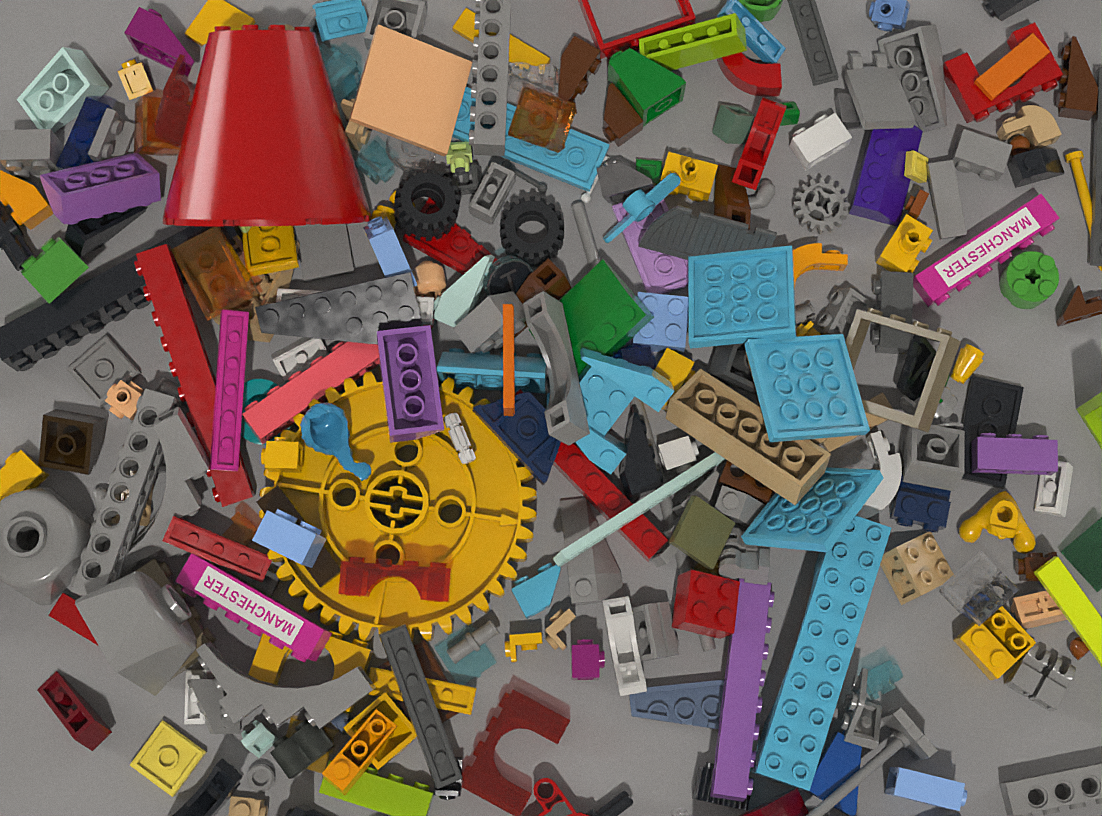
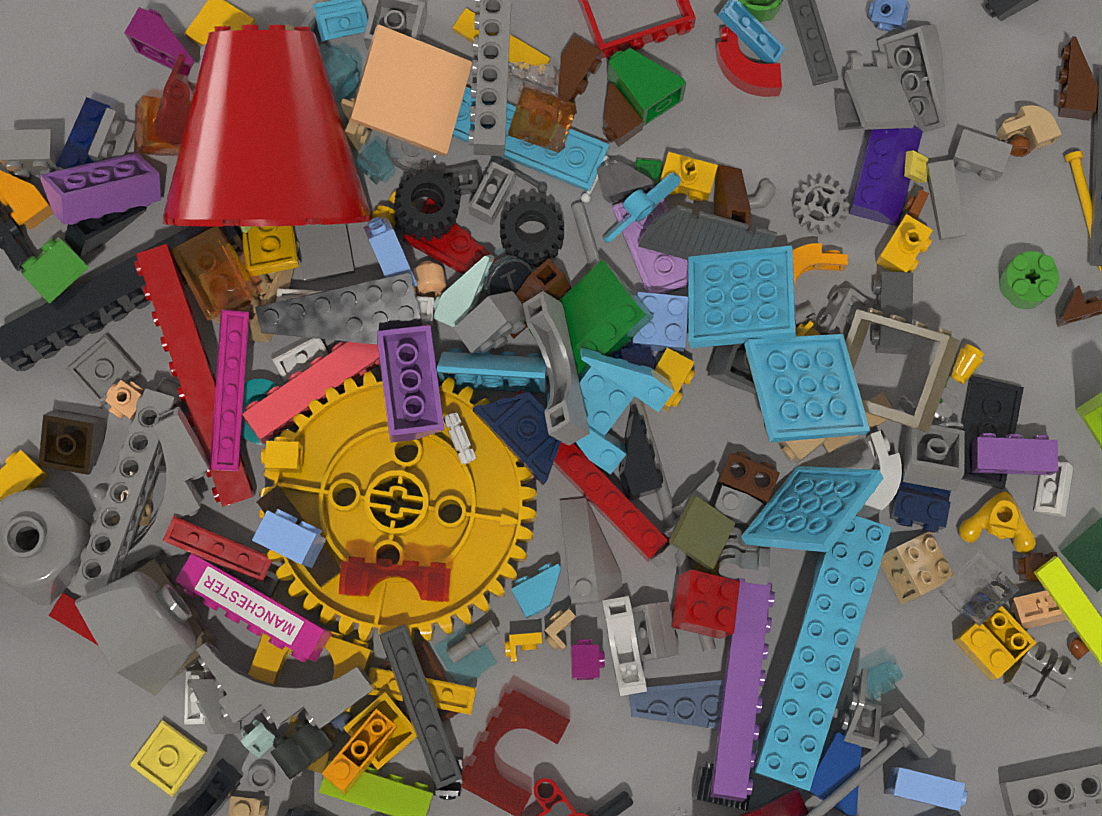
(61, 89): light aqua slope -> none
(74, 712): dark red slope -> none
(134, 79): yellow bracket -> none
(241, 530): clear orange panel -> none
(327, 432): dark azure hair -> none
(459, 155): yellowish green plate -> none
(508, 361): orange tile -> none
(637, 509): light aqua tile -> none
(678, 455): white brick -> none
(696, 43): lime brick -> none
(733, 124): sand green panel -> none
(739, 434): tan brick -> none
(759, 144): red arch -> none
(791, 114): green slope -> none
(820, 141): white brick -> none
(916, 368): black wing -> none
(975, 105): red arch -> none
(984, 250): dark pink brick -> none
(1012, 67): orange tile -> none
(1034, 166): black slope -> none

